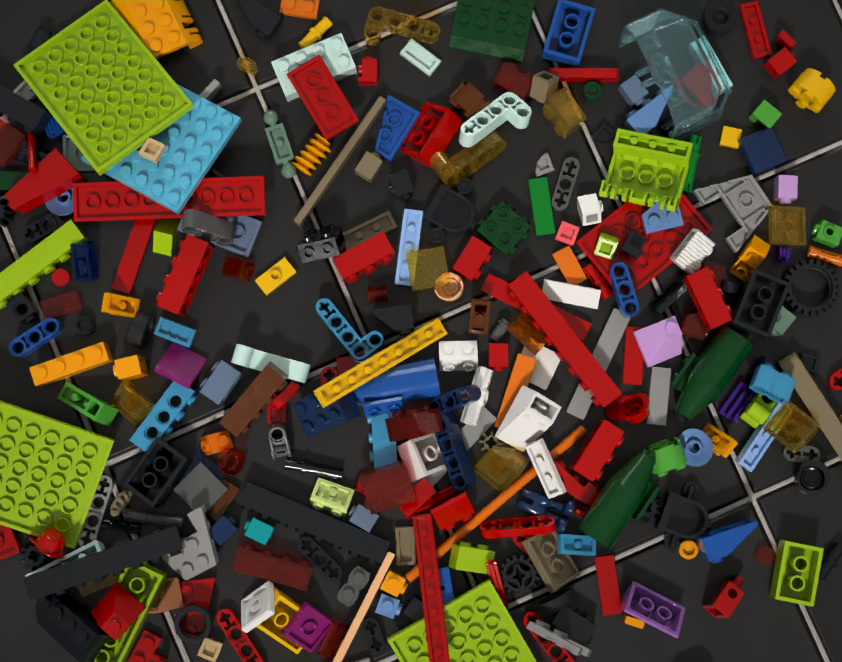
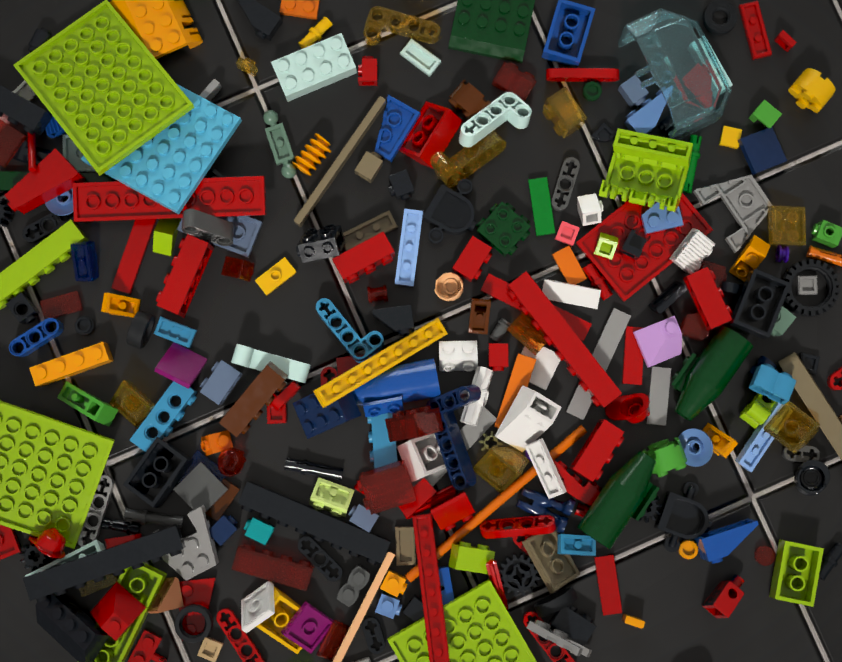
(60, 277): red piece -> none
(111, 542): none -> red beam
(120, 502): dark tan gear -> none
(130, 368): light orange brick -> none
(152, 150): tan plate -> none
(279, 444): dark grey piece -> none
(322, 97): red tile -> none
(427, 268): clear yellow tile -> none
(543, 86): dark tan brick -> none
(544, 165): light grey tile -> none
(625, 280): blue beam -> none
(653, 609): medium lavender slope -> none
(728, 415): dark purple tile -> none
(780, 62): red brick -> none
(785, 188): lavender brick -> none
(807, 285): none -> light grey tile

